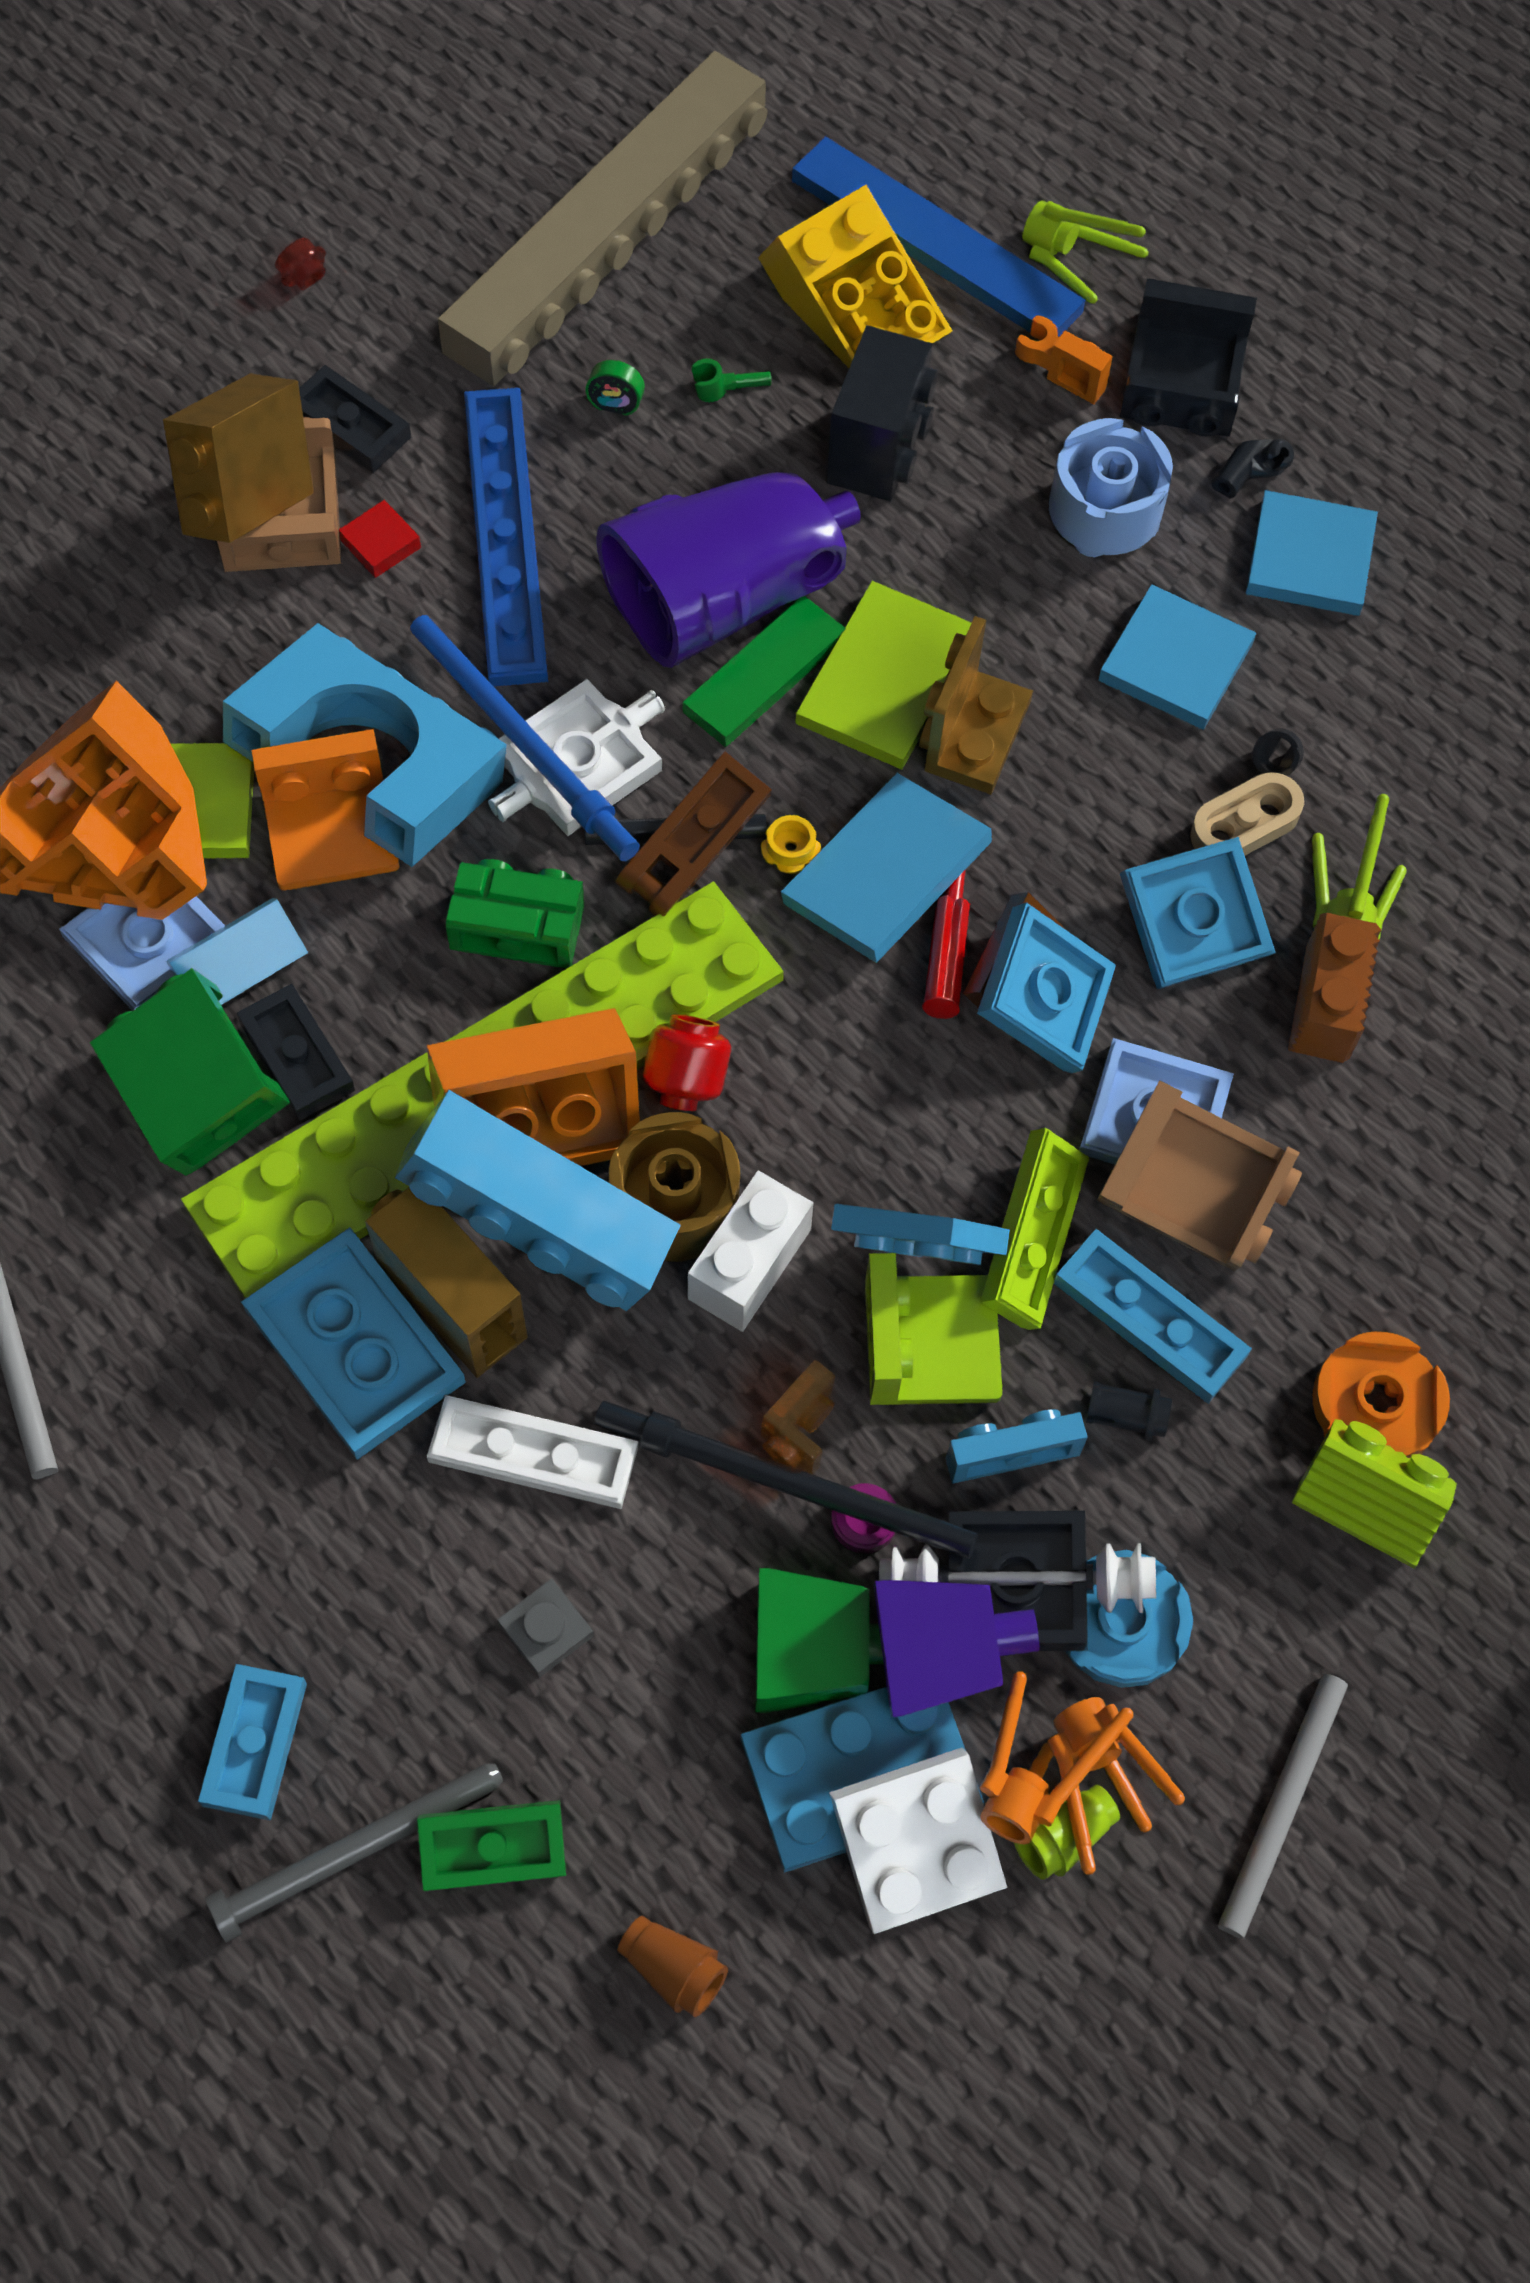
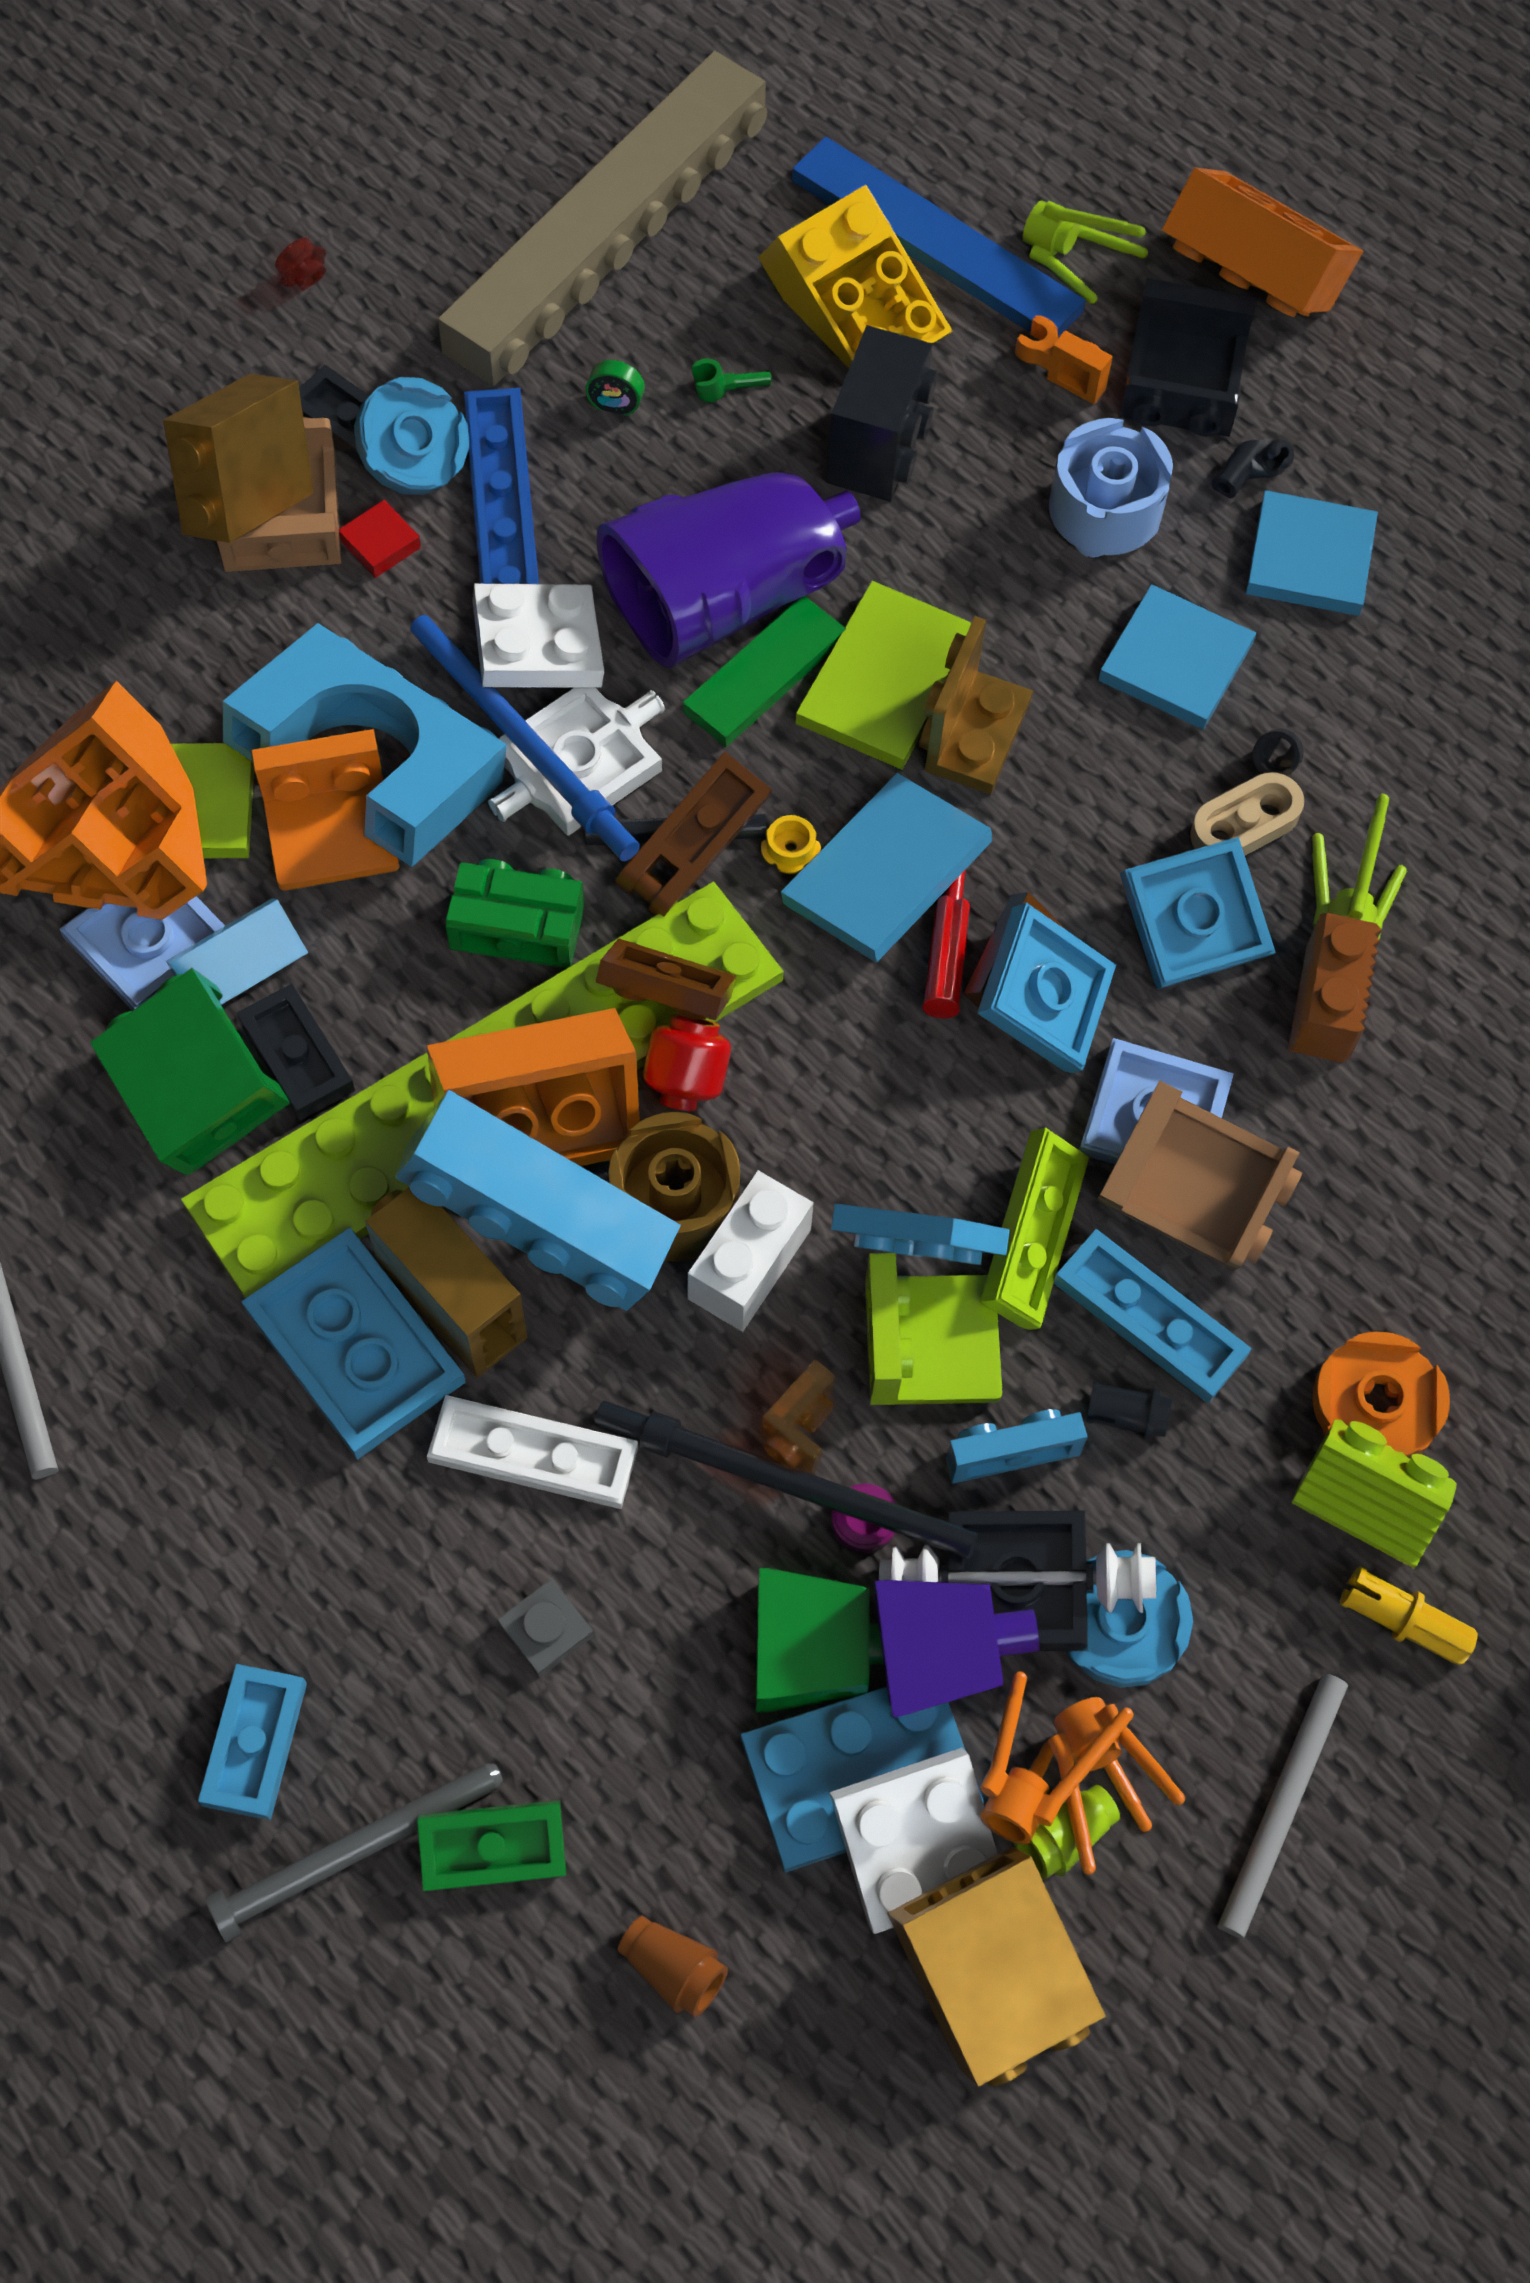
(411, 436): none -> dark azure tile
(537, 635): none -> white plate
(649, 974): none -> reddish brown plate
(997, 1967): none -> pearl gold brick
(1260, 243): none -> orange brick
(1409, 1617): none -> yellow axle

